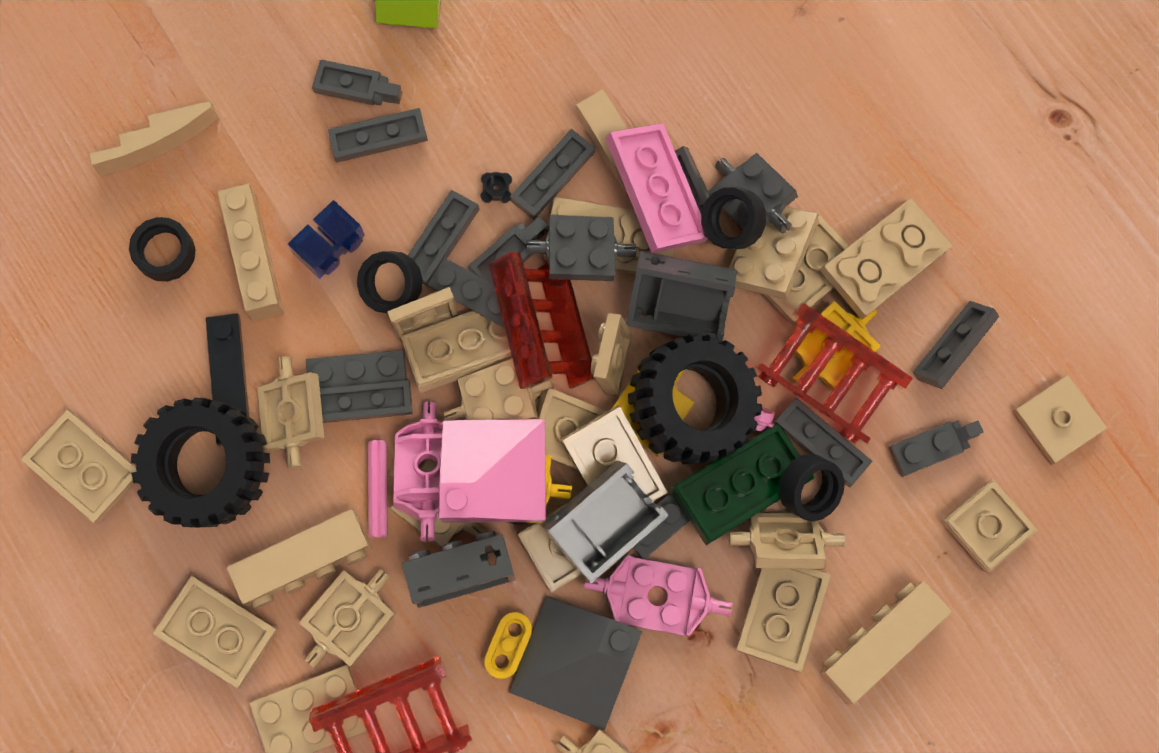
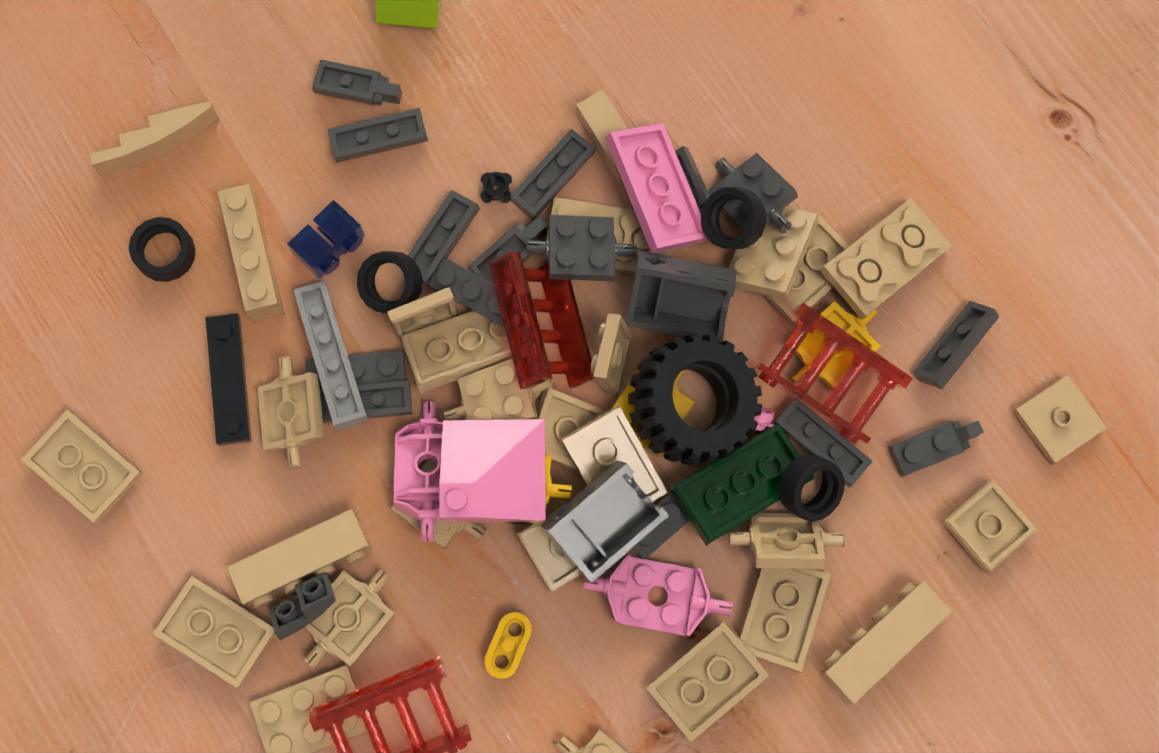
(159, 456): black tyre -> none
(311, 601): none -> dark grey slope
(330, 356): none -> light grey plate
(377, 489): bright pink axle -> none
(457, 569): dark grey piece -> none
(576, 662): dark grey slope -> none
(707, 681): none -> tan plate

